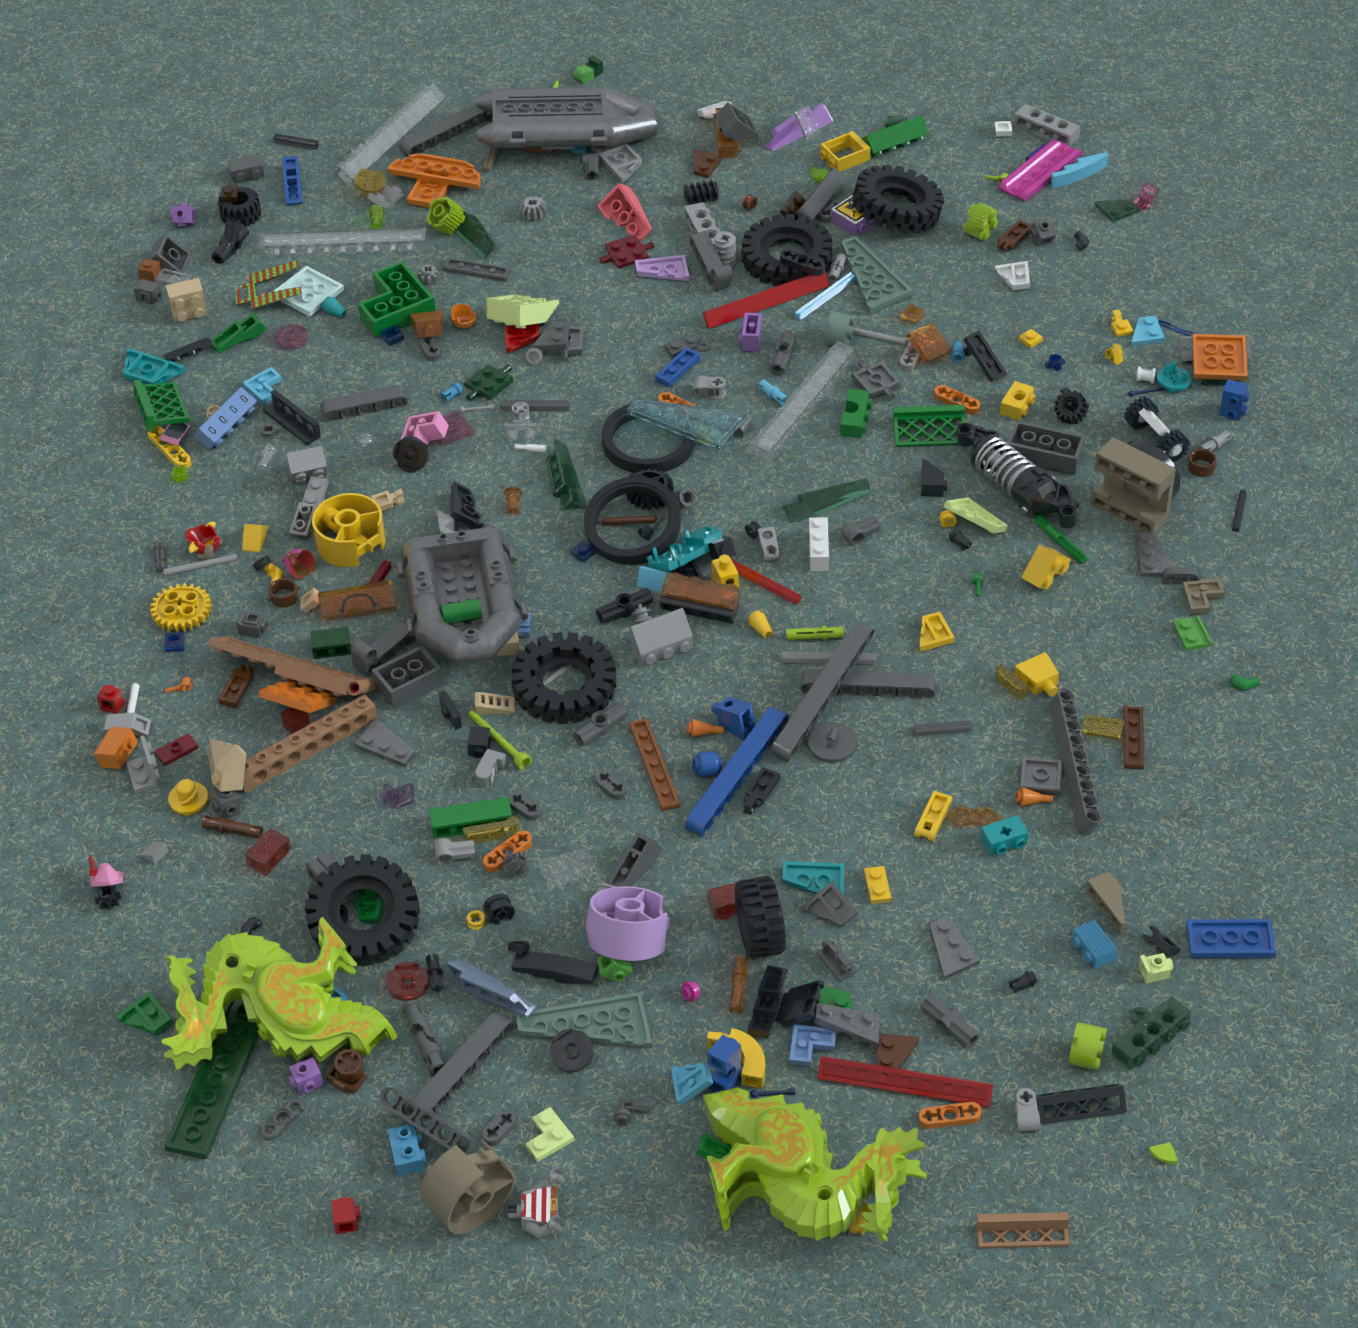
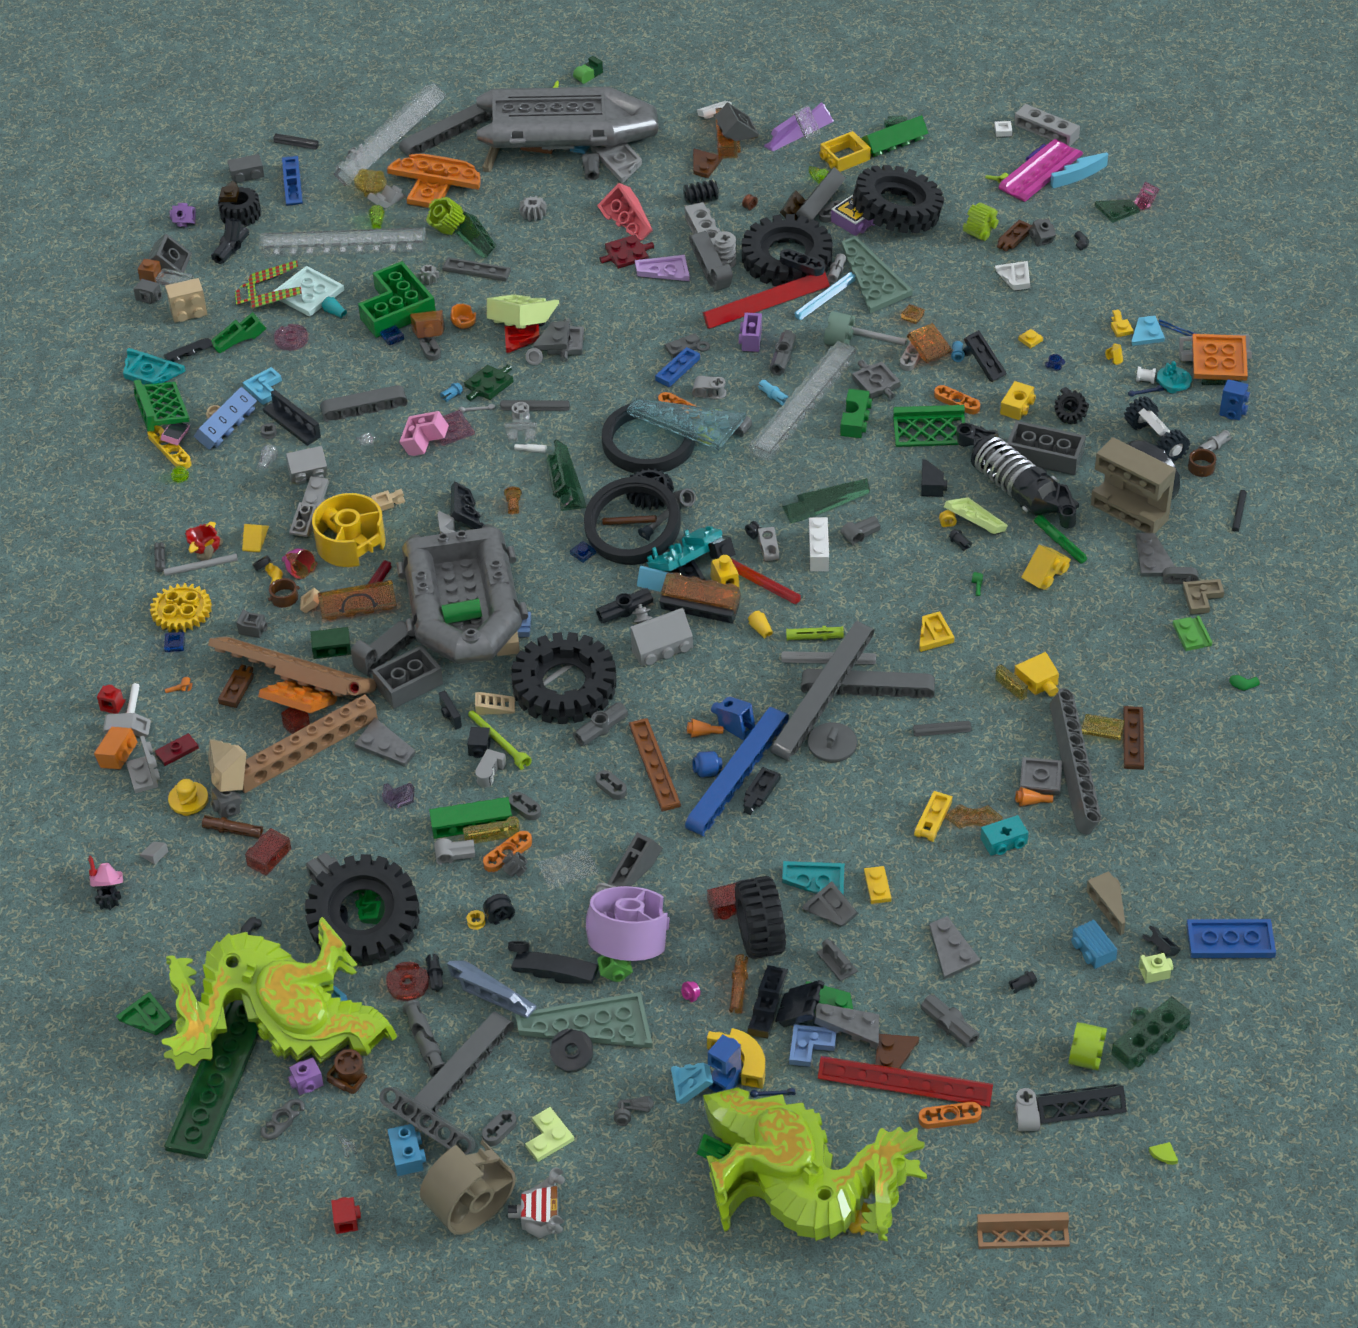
(419, 449): black plate -> none

